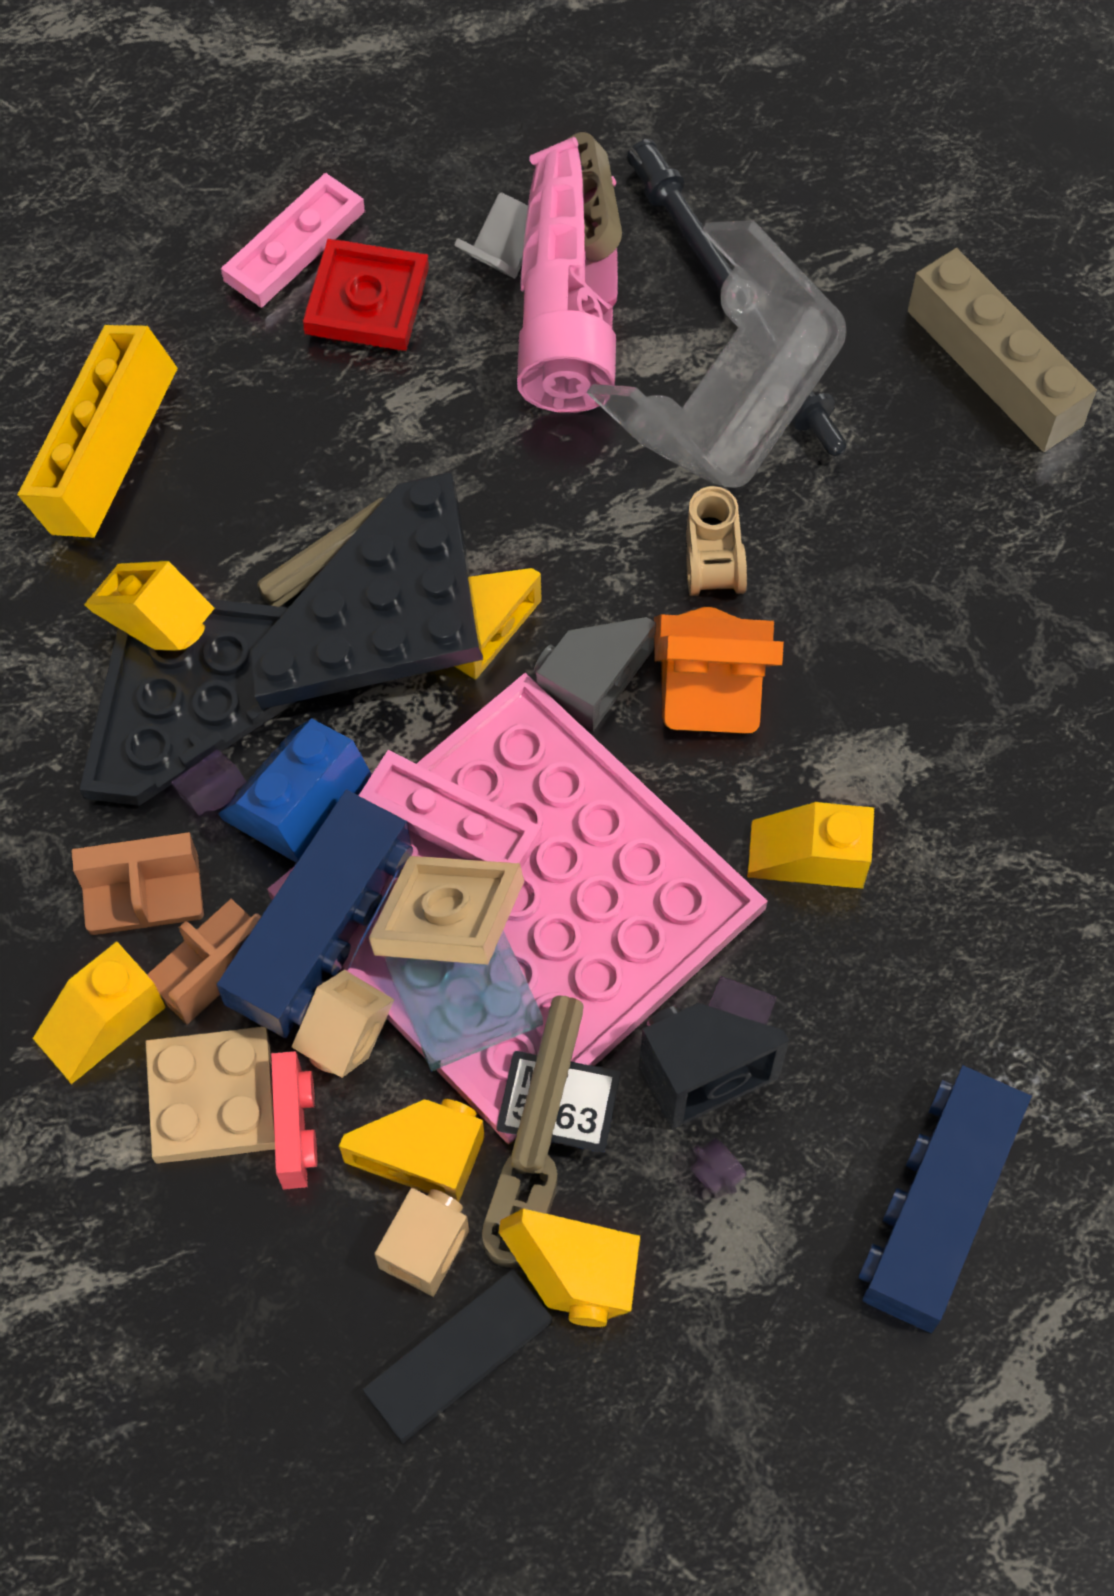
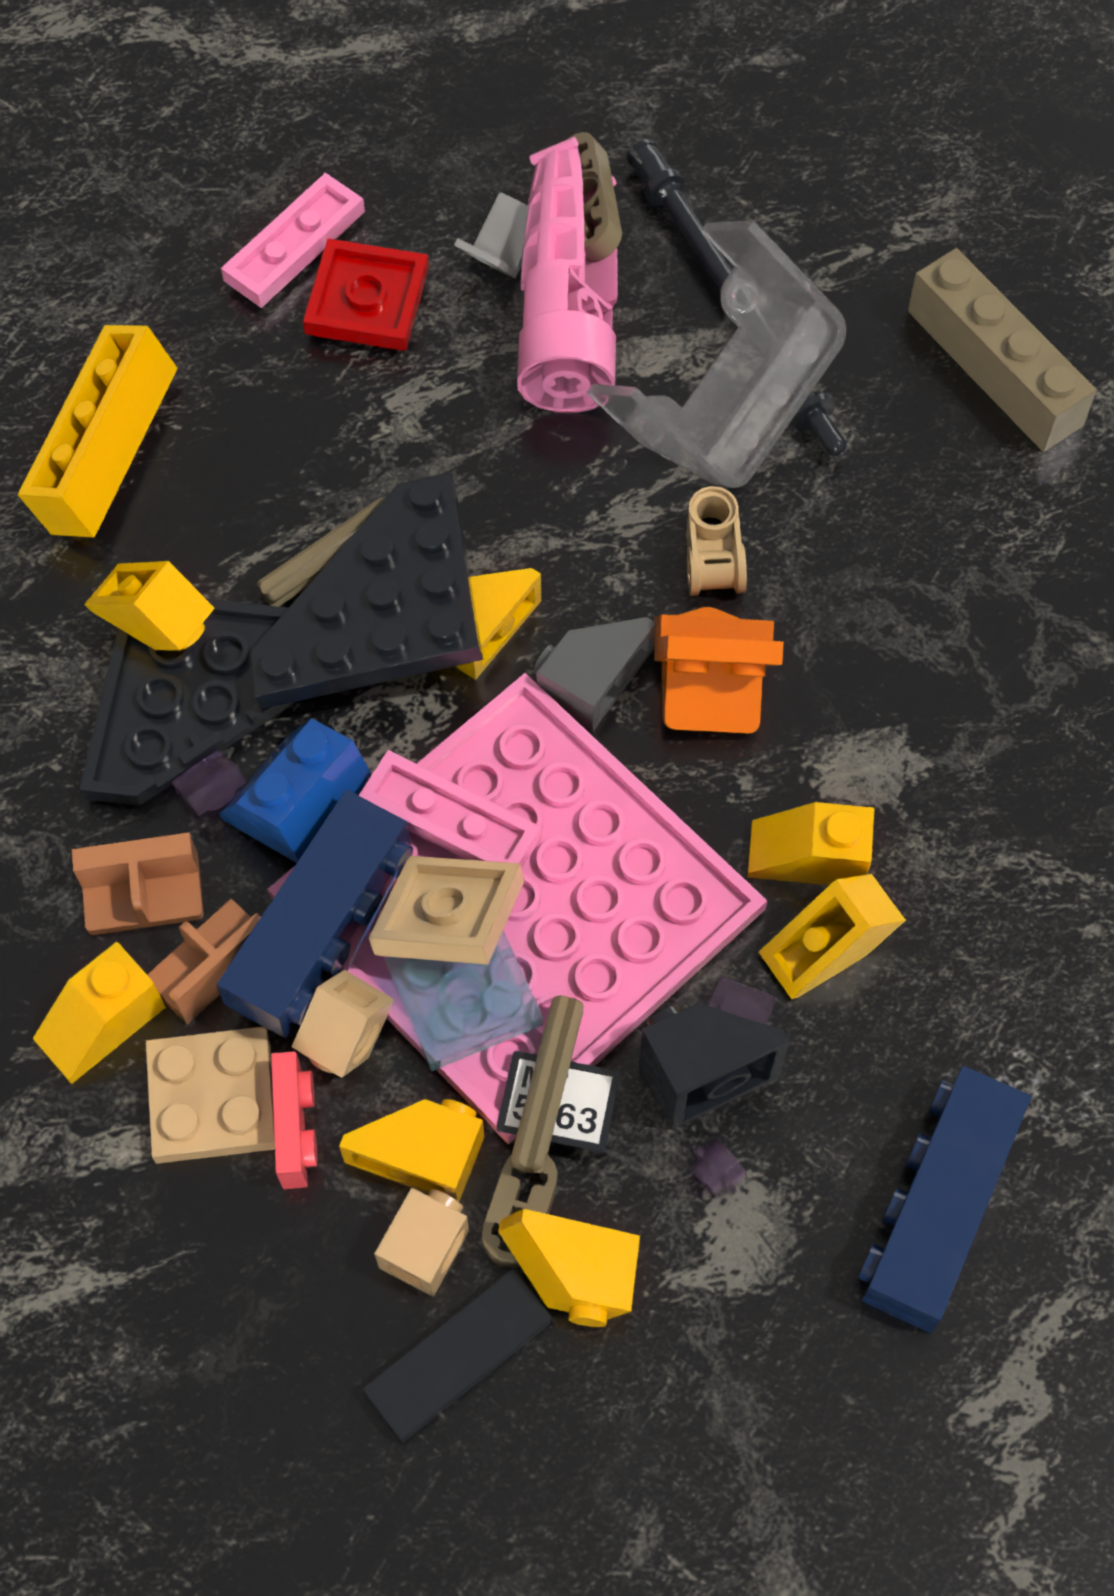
(831, 934): none -> yellow slope

